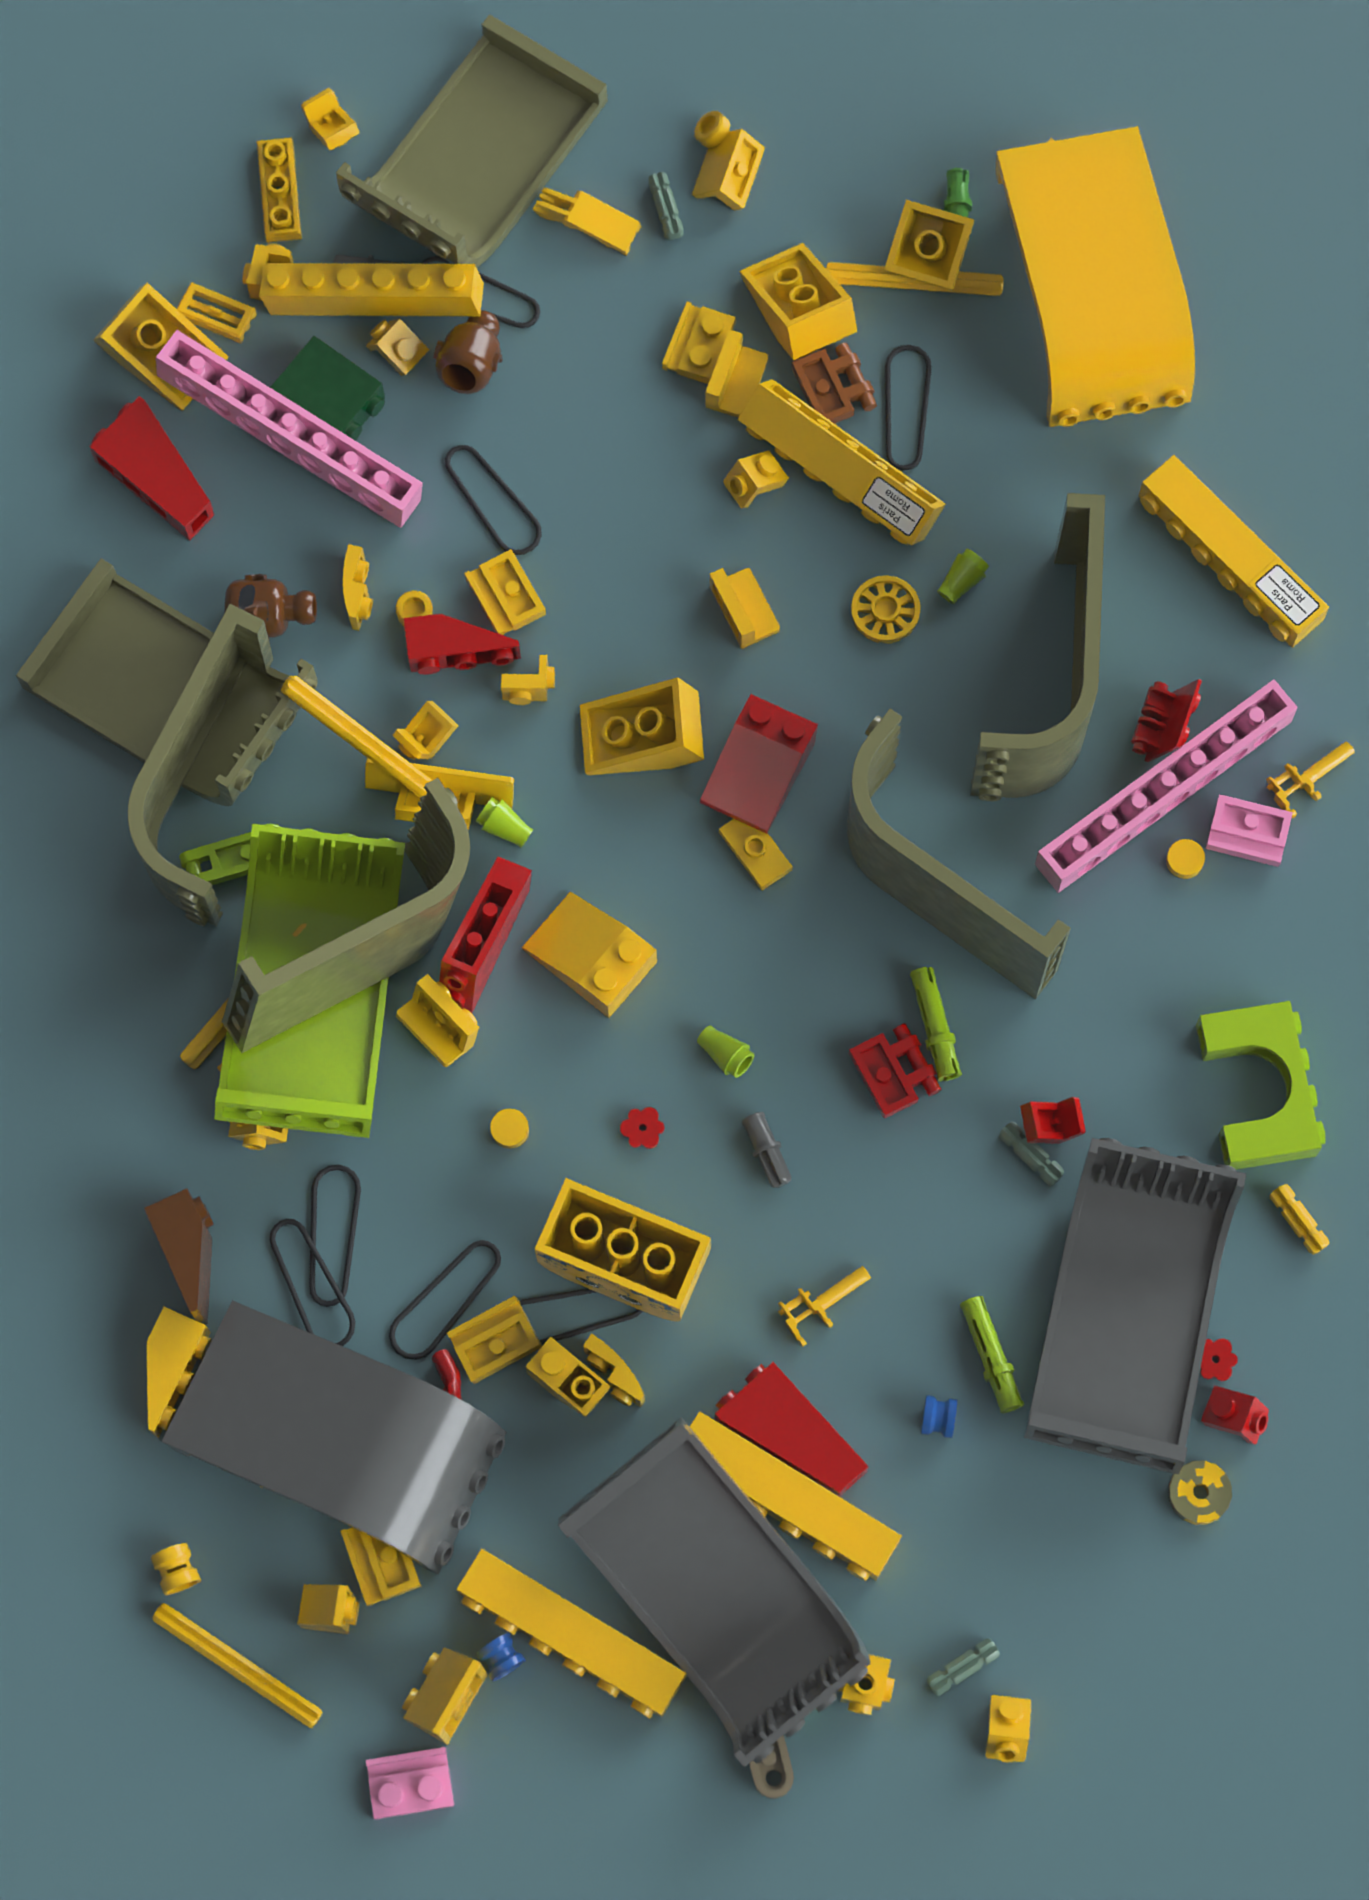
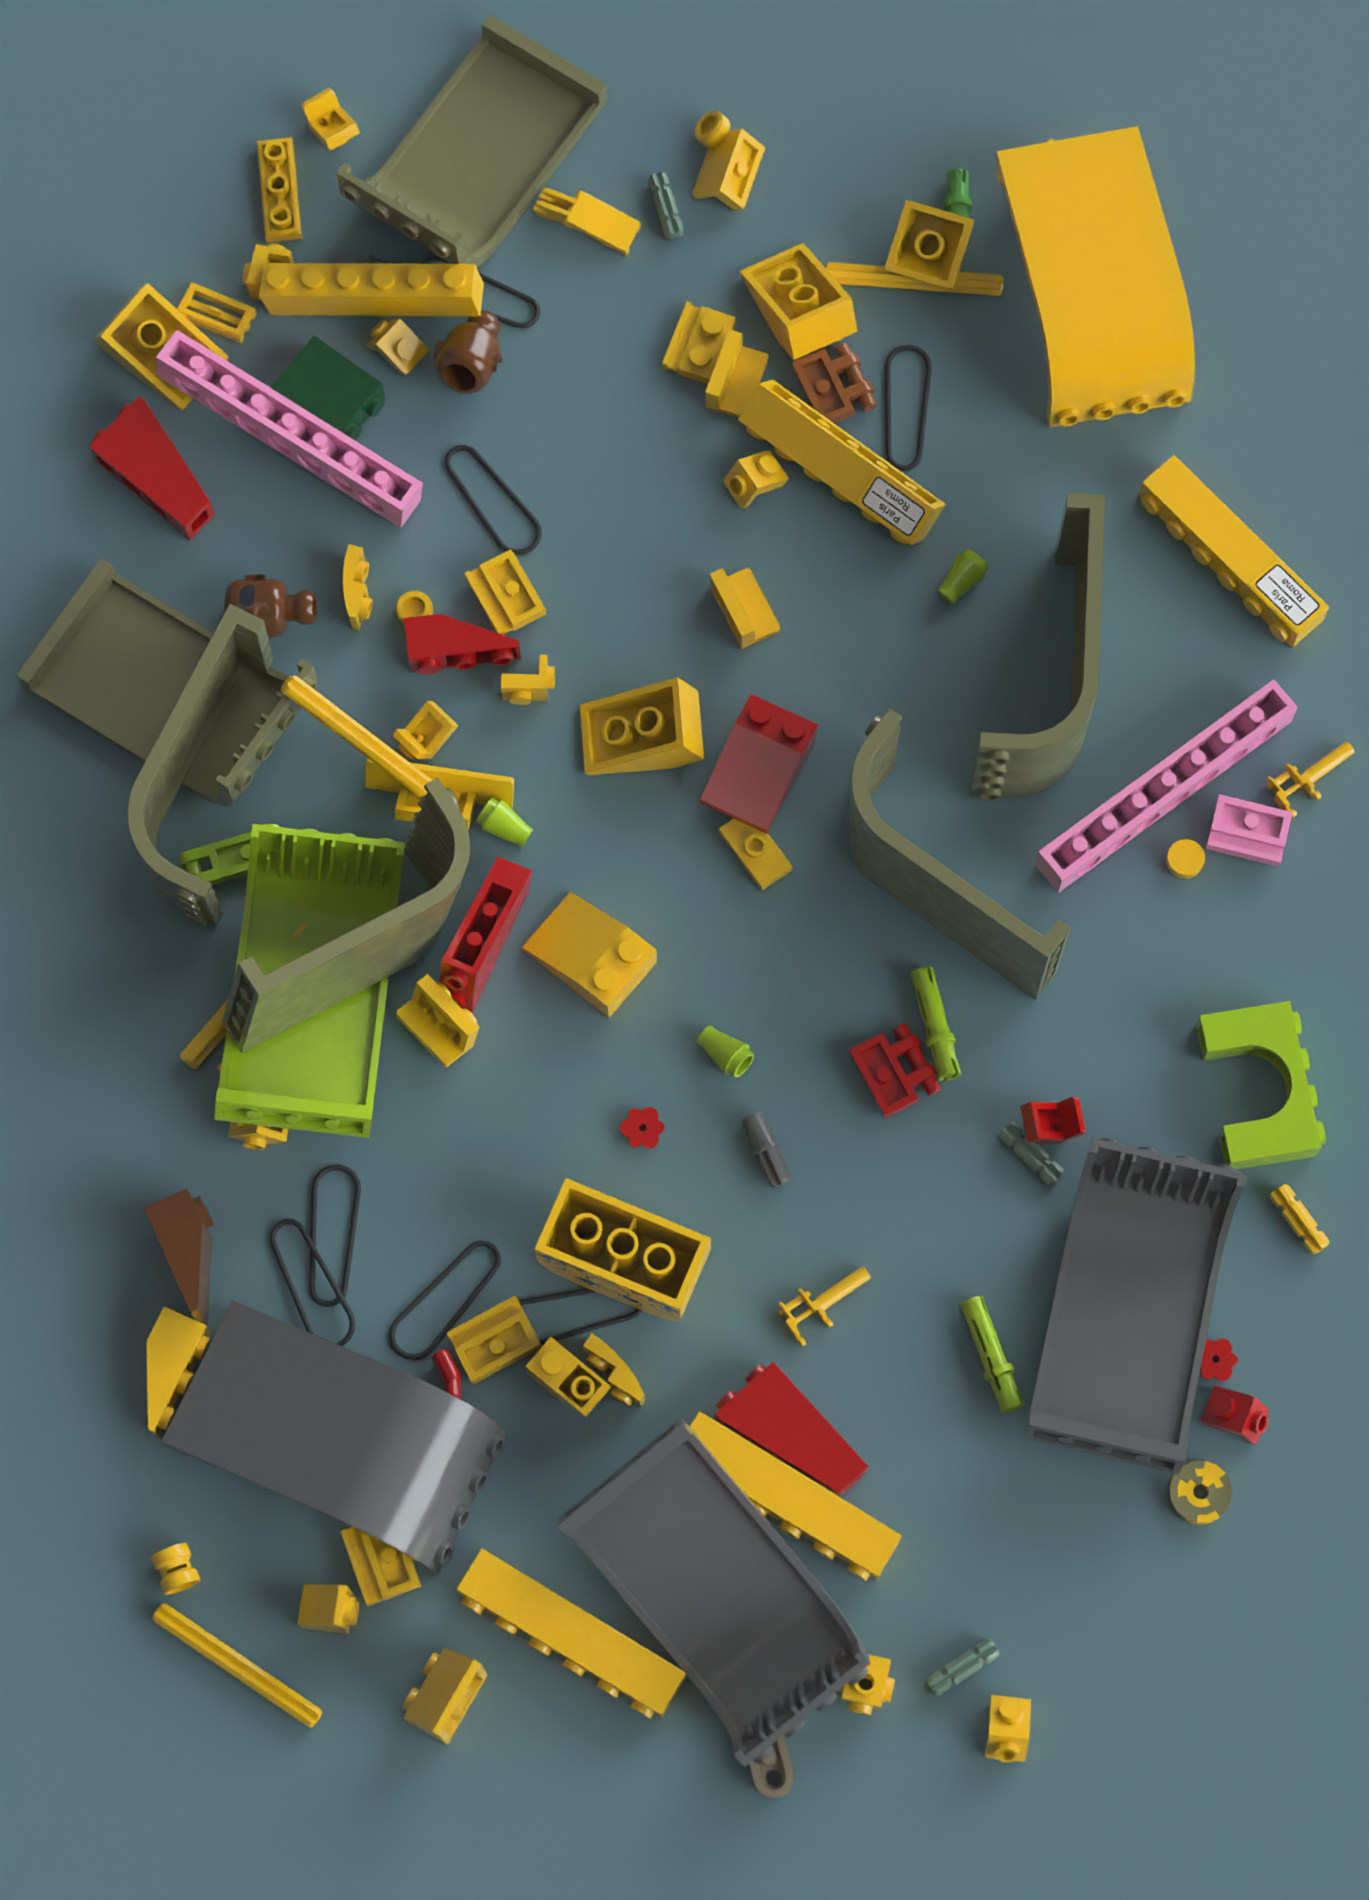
(409, 1783): bright pink plate -> none
(500, 1657): blue wheel -> none
(509, 1128): yellow tile -> none
(885, 609): yellow wheel -> none
(939, 1416): blue wheel -> none
(1165, 720): red hinge -> none

